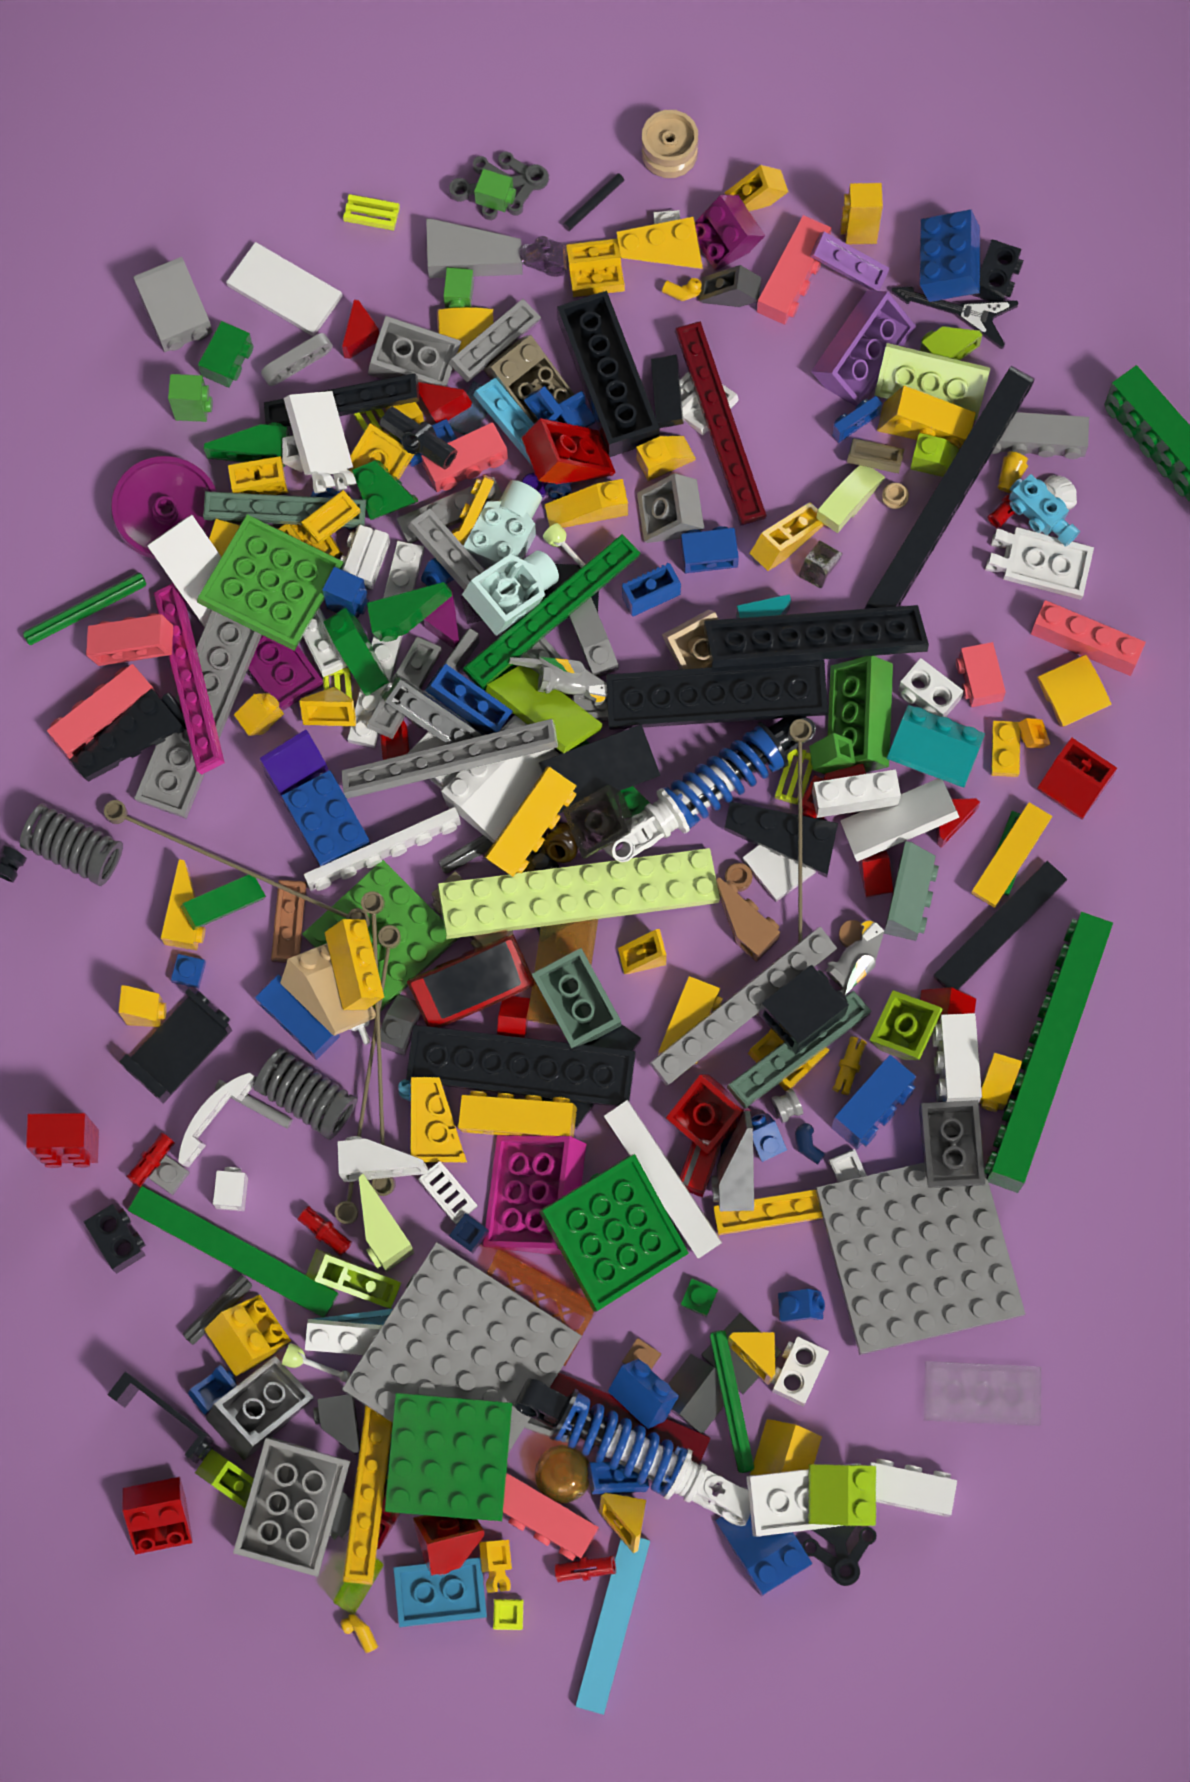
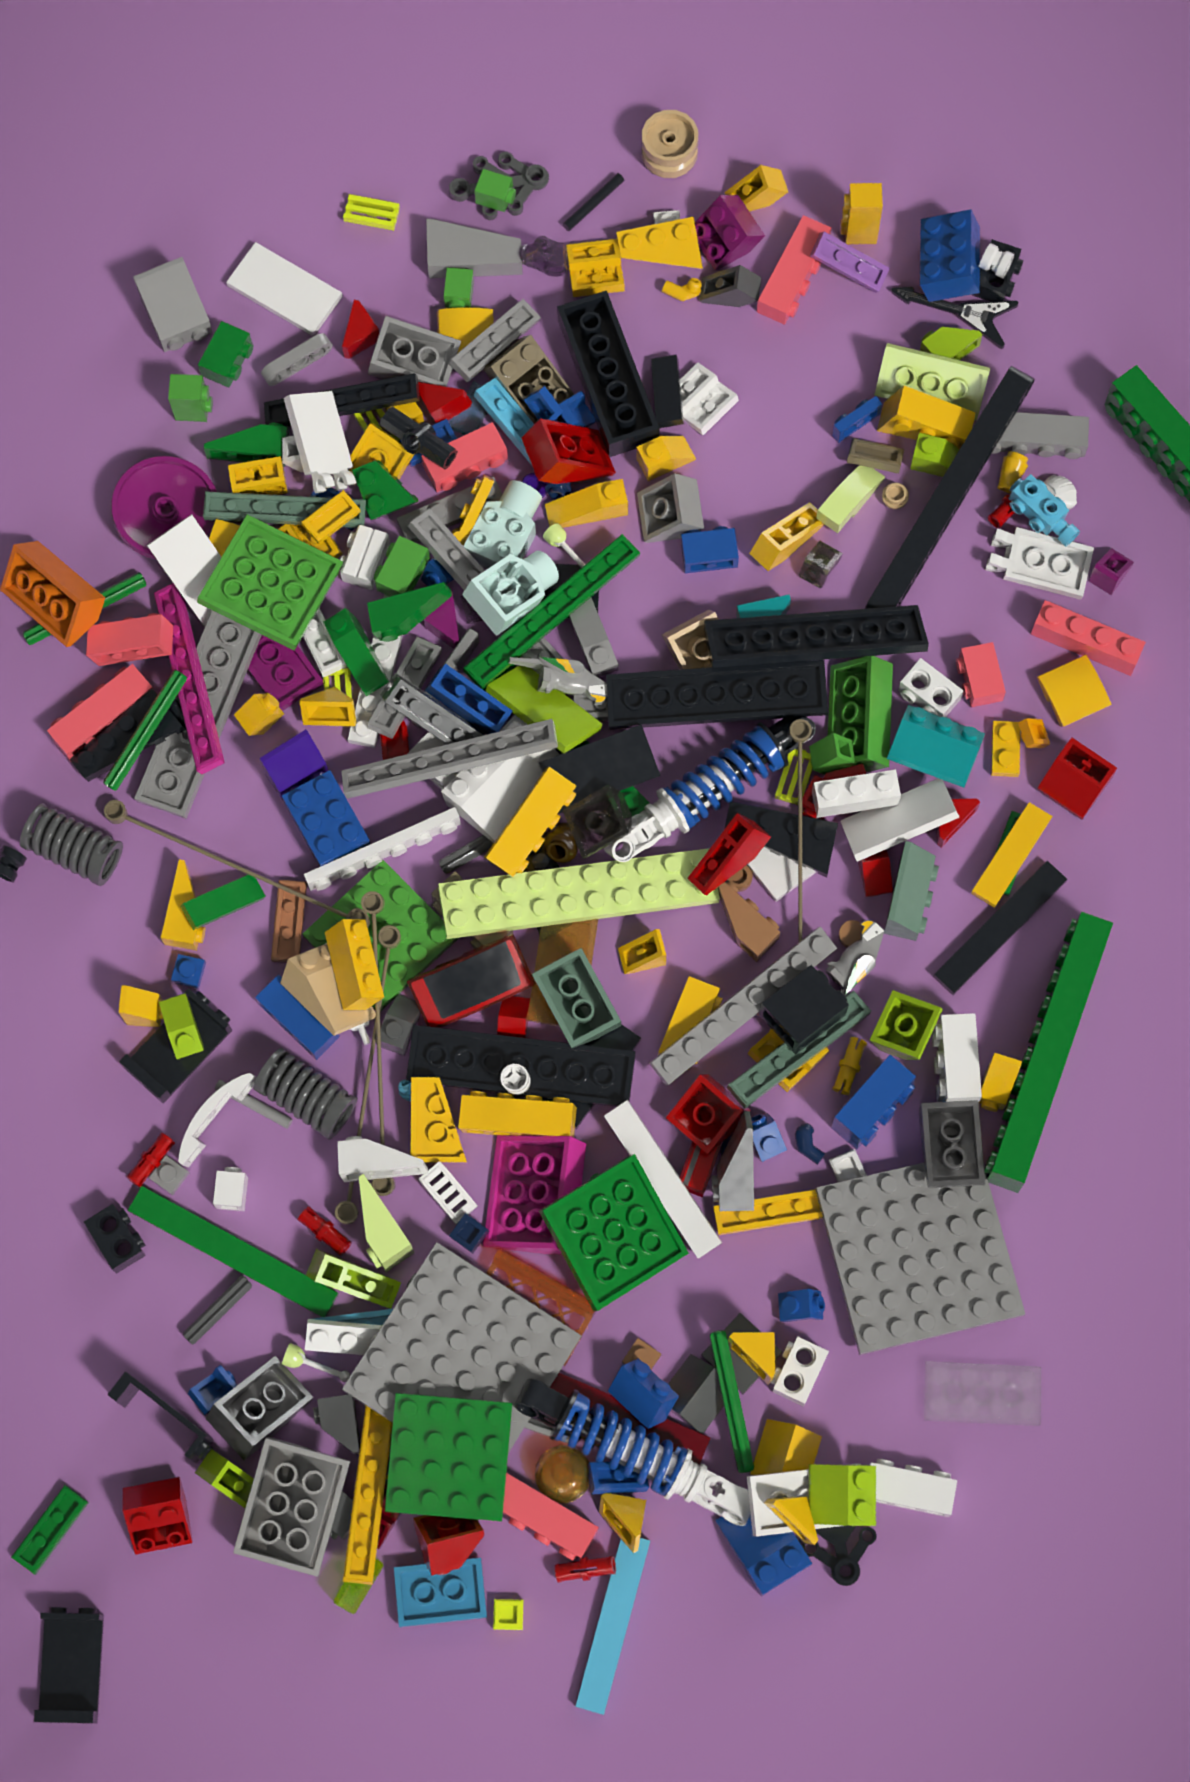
(50, 1530): none -> green tile
(51, 592): none -> orange slope
(63, 1139): red brick -> none
(70, 1666): none -> black panel
(145, 730): none -> green axle
(181, 1026): none -> lime slope
(247, 1334): yellow slope -> none
(345, 591): blue brick -> none
(362, 1630): yellow arm -> none
(402, 568): none -> bright green brick
(496, 1559): yellow plate -> none
(511, 1078): none -> white wheel
(651, 589): blue brick -> none
(699, 1297): green plate -> none
(720, 423): dark red tile -> none
(730, 853): none -> red slope
(787, 1105): light grey wheel -> none
(796, 1515): none -> yellow slope
(856, 353): medium lavender slope -> none
(950, 1000): red slope -> none
(996, 260): none -> white wheel
(1110, 571): none -> magenta slope

